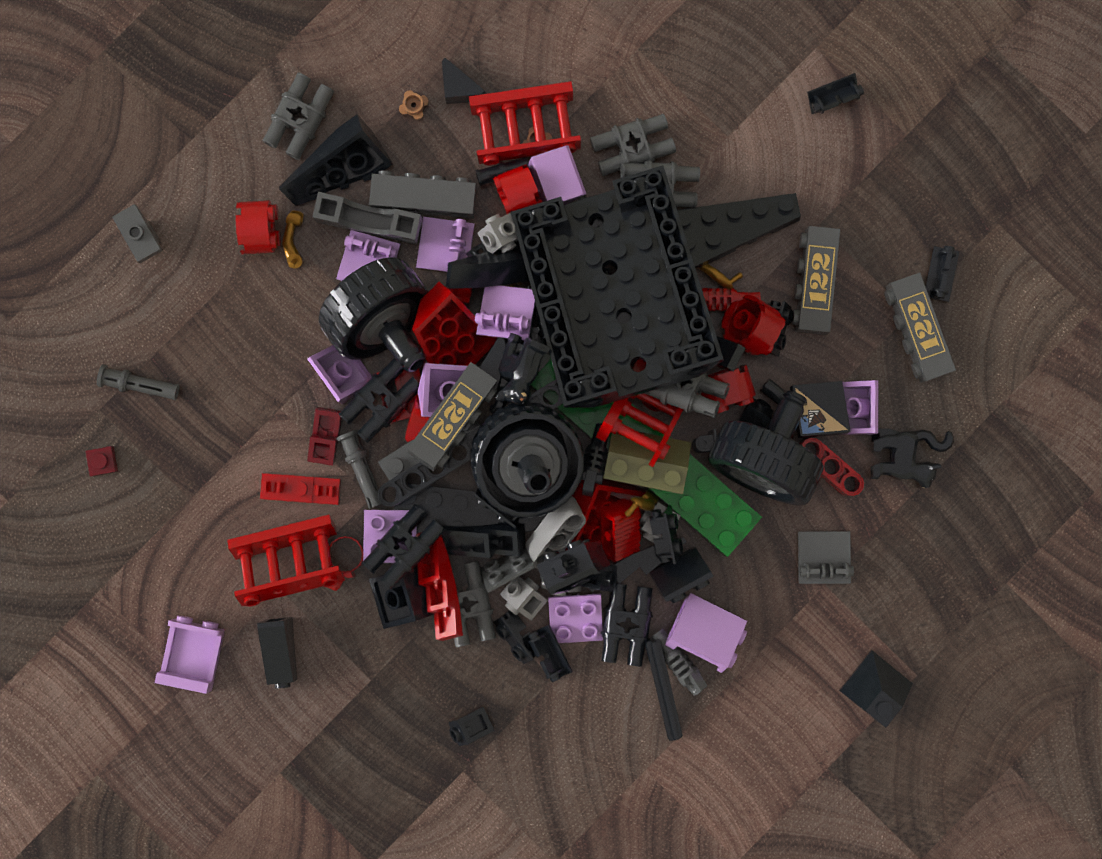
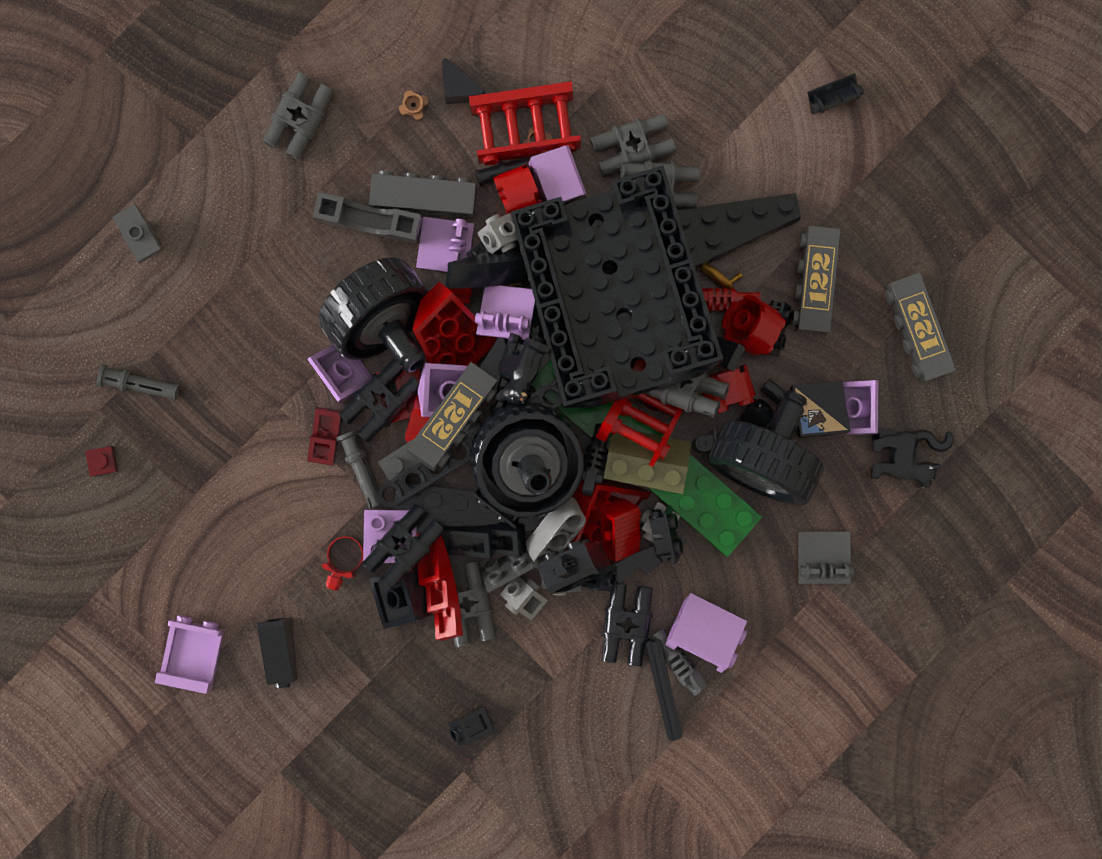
(257, 227): red brick -> none
(270, 542): red fence -> none
(293, 257): pearl gold piece -> none
(300, 489): red plate -> none
(341, 159): black wedge -> none
(362, 250): lavender hinge -> none
(509, 630): black hinge -> none
(545, 643): black hinge -> none
(576, 617): lavender hinge -> none
(646, 502): pearl gold piece -> none
(676, 579): black slope -> none
(842, 470): red beam -> none
(877, 688): black slope -> none
(942, 273): black hinge -> none

